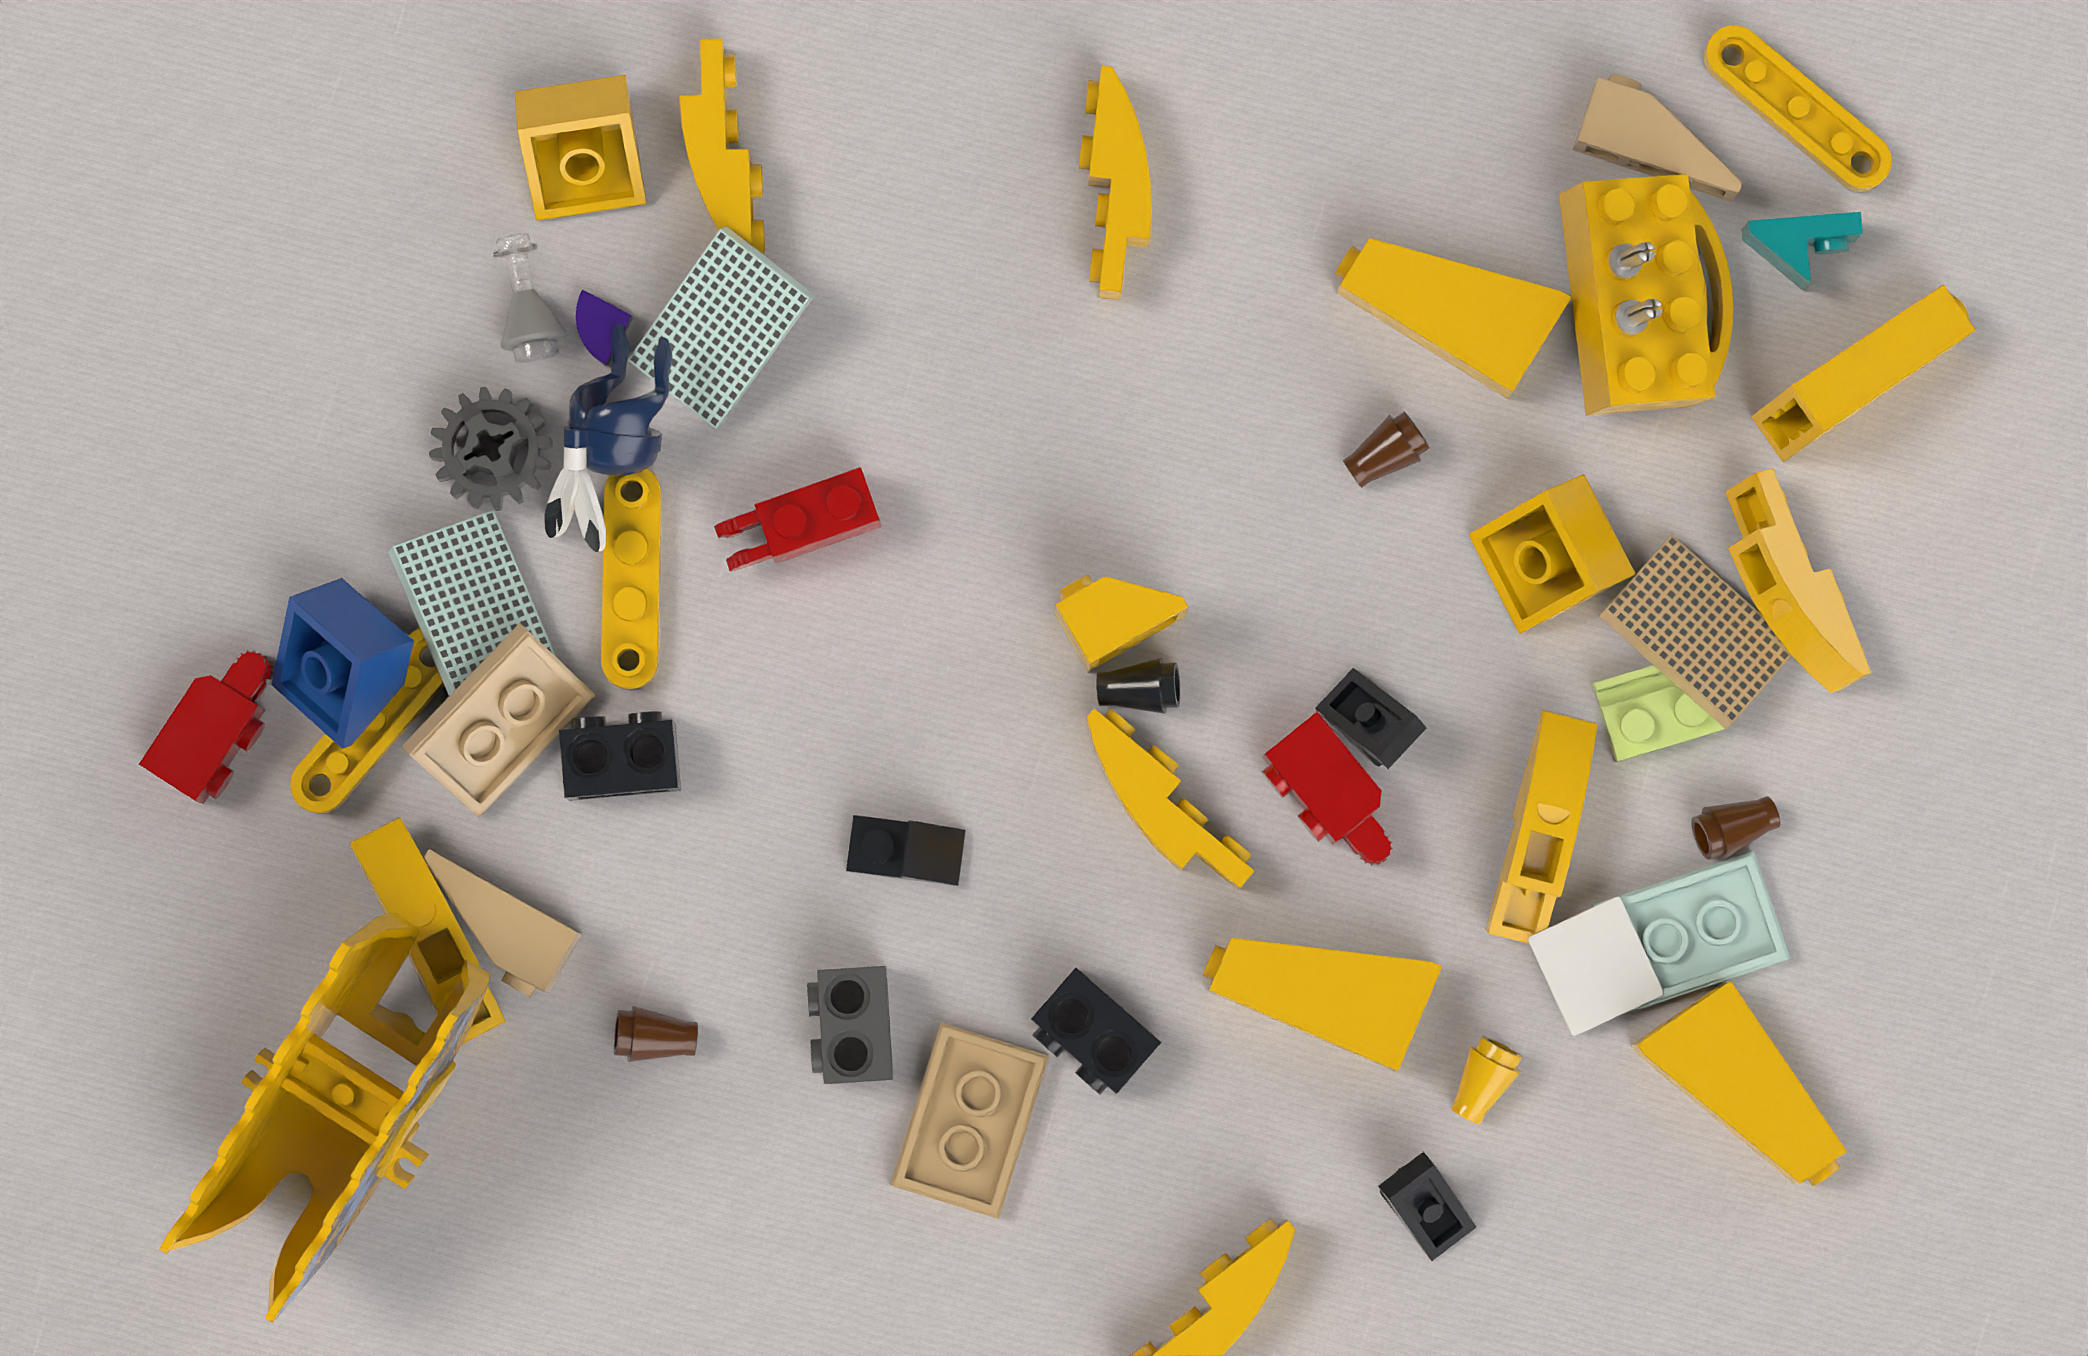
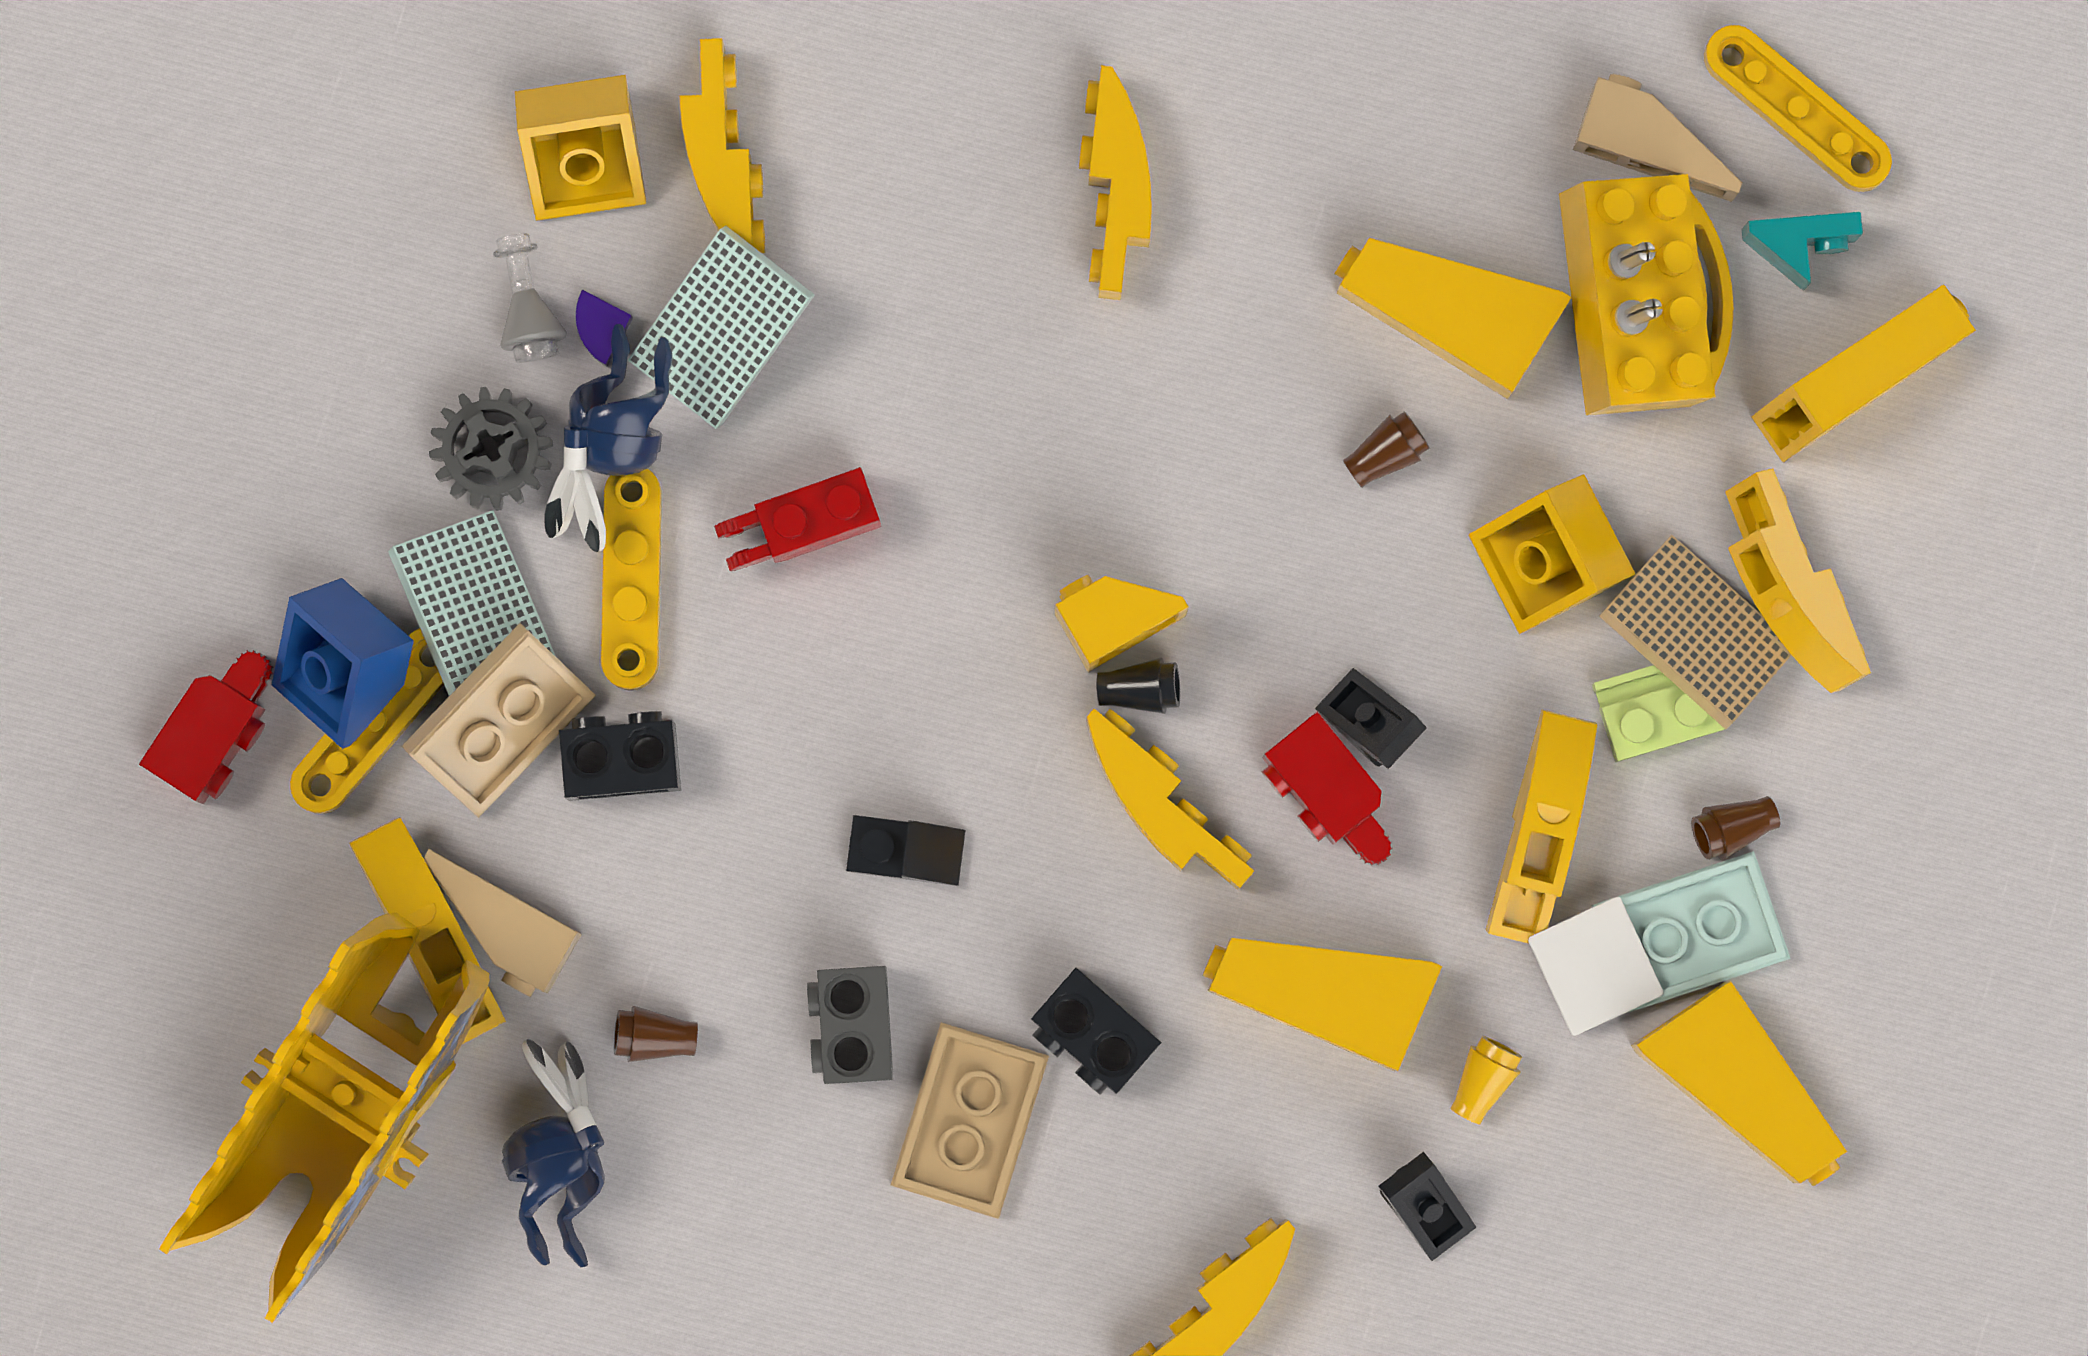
(556, 1152): none -> dark blue hair

